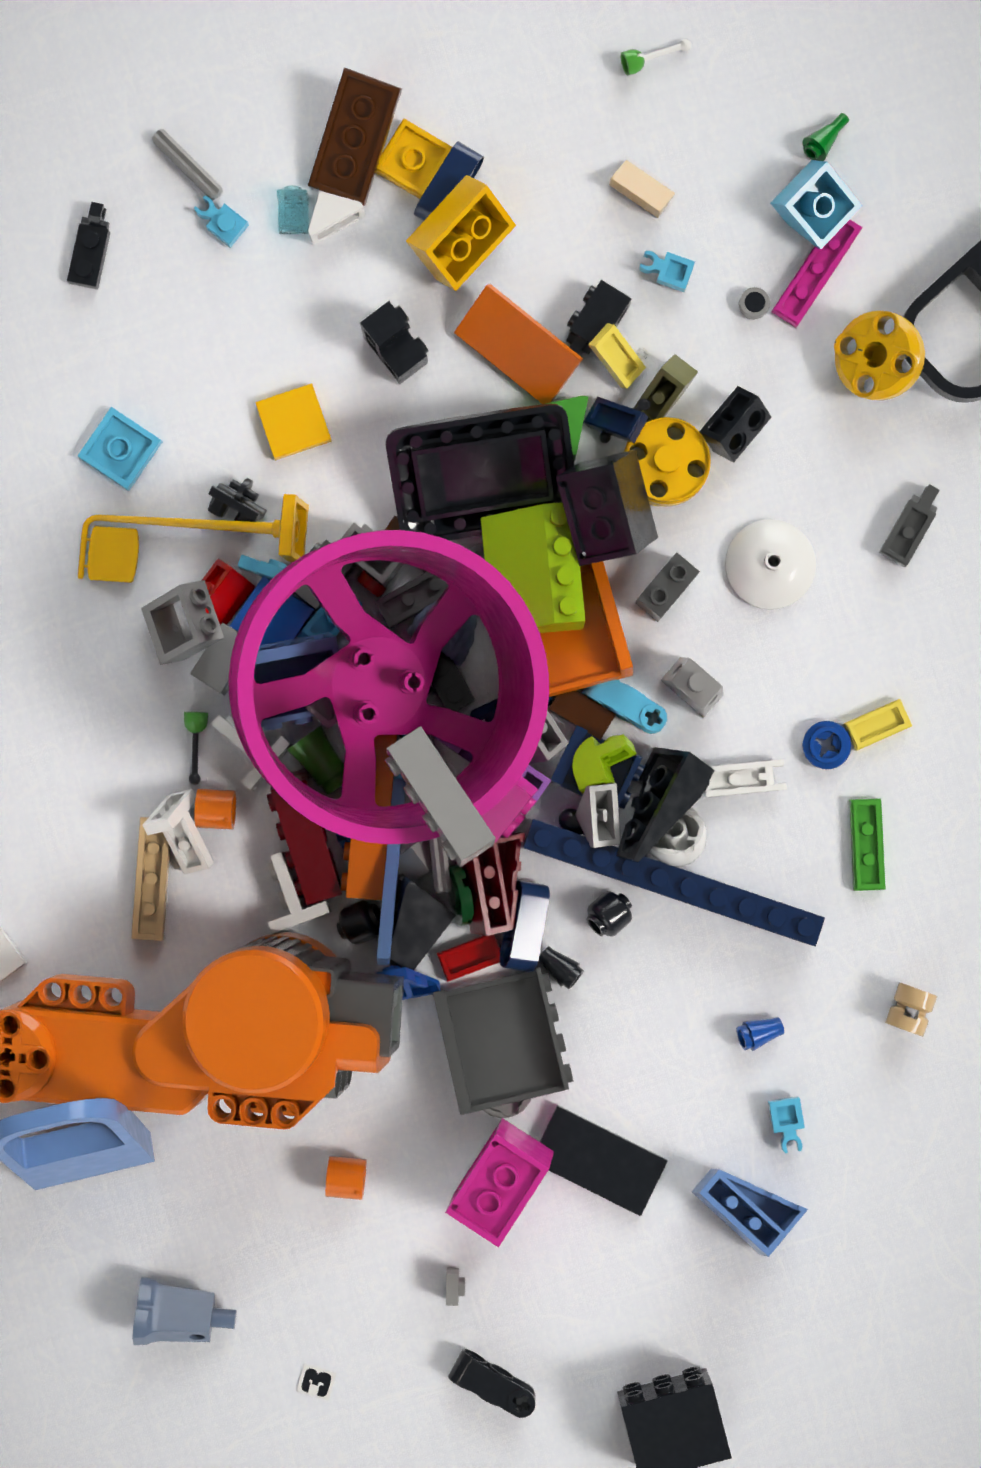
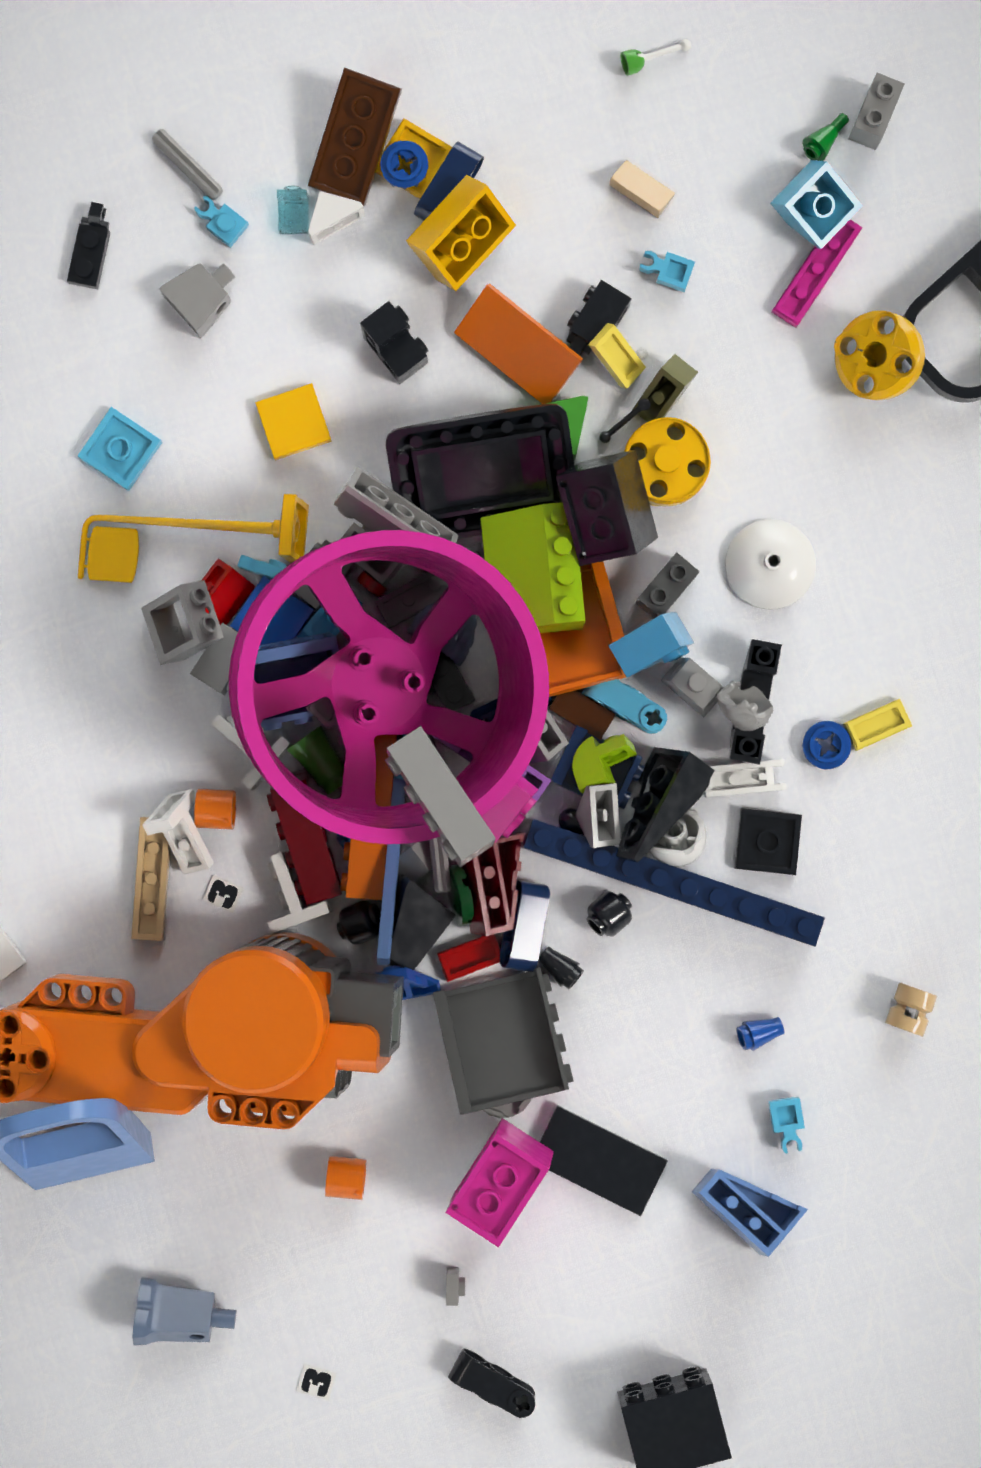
(195, 723): hinge -> none
(199, 296): none -> light grey torso
(222, 893): none -> sticker
(225, 497): black hips -> none
(384, 509): none -> light grey slope
(409, 152): none -> blue gear
(616, 419): dark blue tile -> none
(652, 643): none -> dark azure wedge
(735, 424): black brick -> none
(744, 708): none -> light grey hair
(754, 303): tile -> none
(758, 671): none -> black slope
(768, 841): none -> black tile
(867, 844): bright green tile -> none
(876, 111): none -> light grey brick
(910, 527): dark grey hinge -> none

